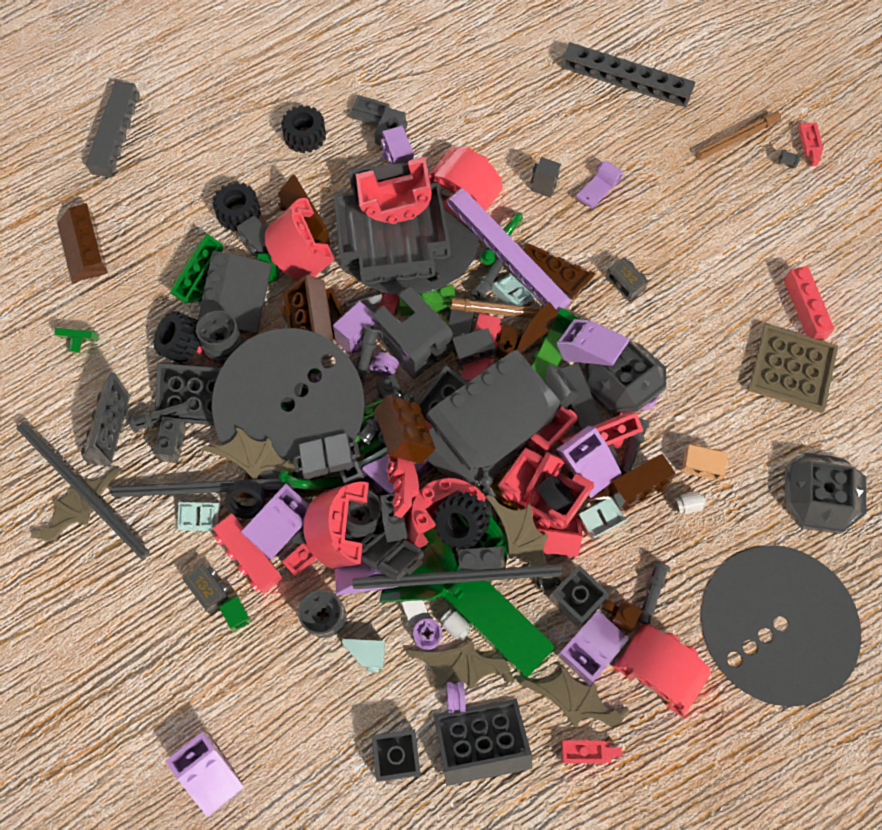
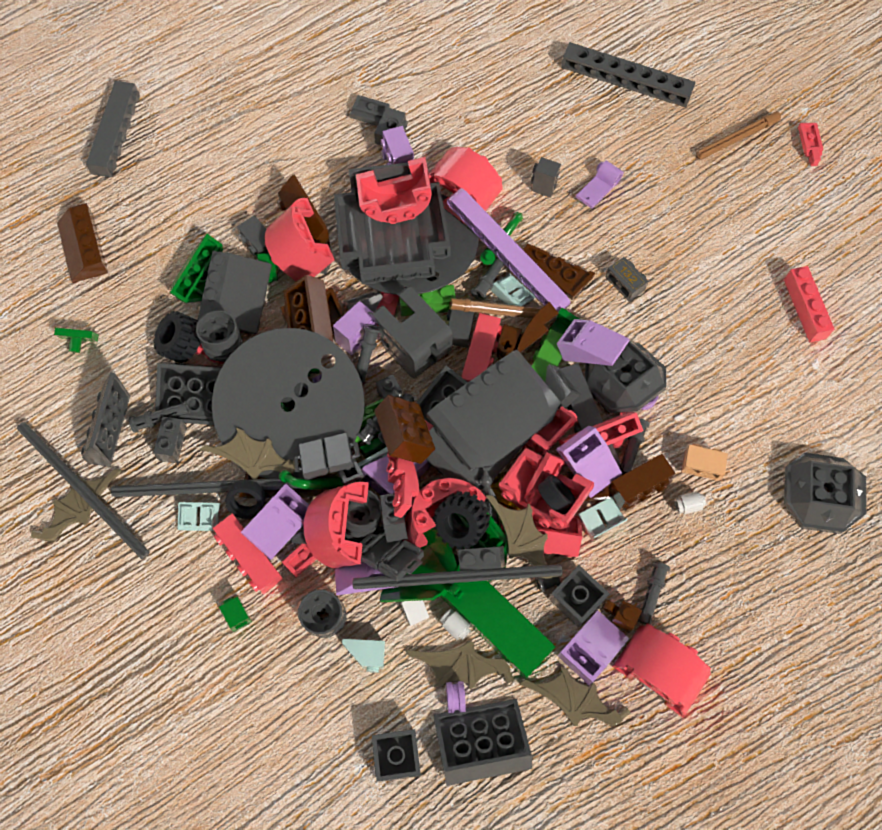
(205, 773): lavender slope -> none
(206, 588): dark grey brick -> none
(232, 195): black tyre -> none
(303, 118): black tyre -> none
(384, 364): lavender wheel -> none
(427, 625): lavender wheel -> none
(473, 346): dark grey brick -> none
(588, 752): coral hinge -> none
(789, 158): dark grey bush -> none
(793, 368): dark tan plate -> none
(822, 631): dark grey piece -> none

